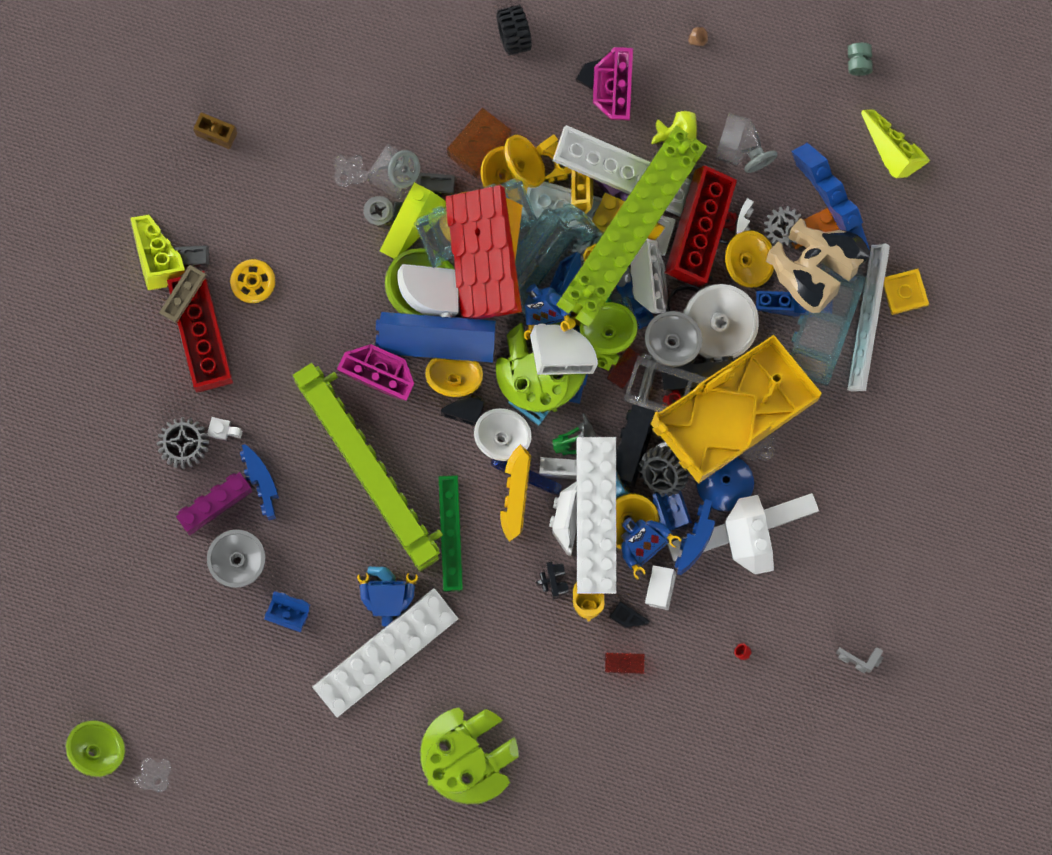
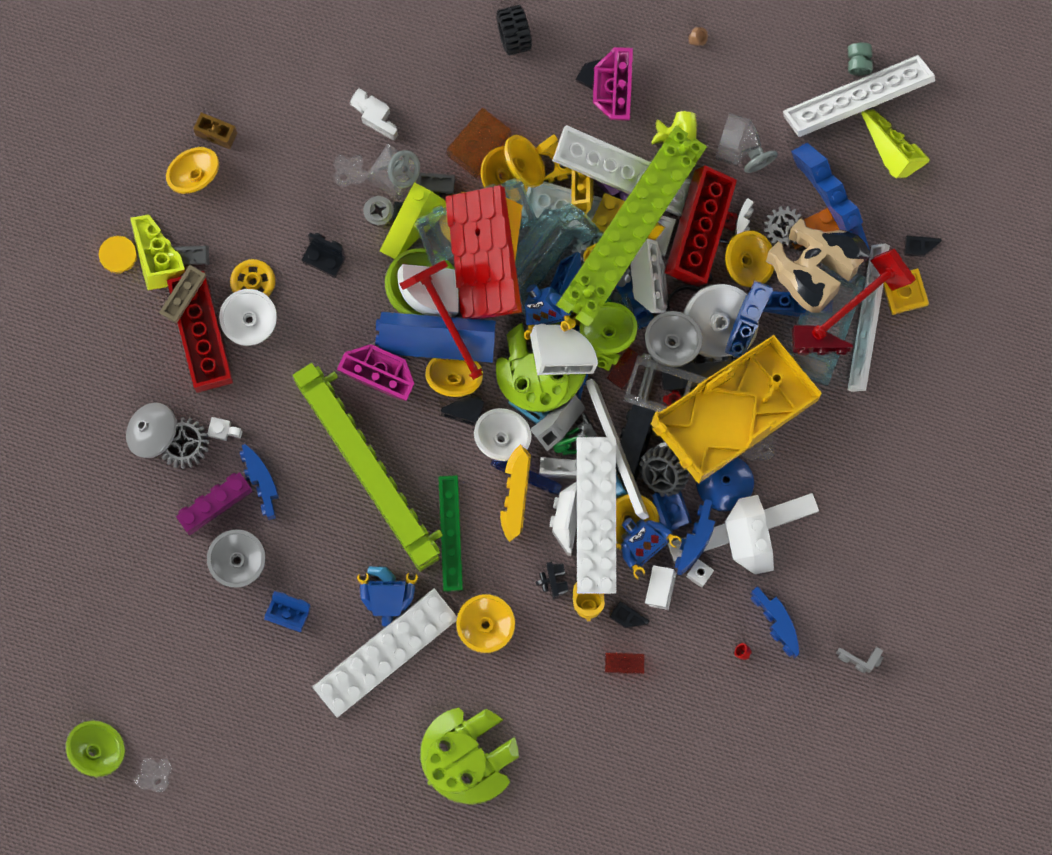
(117, 254): none -> yellow tile
(151, 430): none -> light grey dish
(192, 170): none -> yellow dish
(247, 304): none -> white dish
(324, 255): none -> black bracket
(374, 113): none -> white plate
(425, 278): none -> red tile
(490, 610): none -> yellow dish
(557, 423): none -> light grey slope
(621, 460): none -> white tile
(697, 579): none -> white plate
(747, 319): none -> blue slope
(783, 628): none -> blue slope
(806, 343): none -> dark red slope
(858, 96): none -> white plate
(891, 270): none -> red tile
(920, 246): none -> black tile

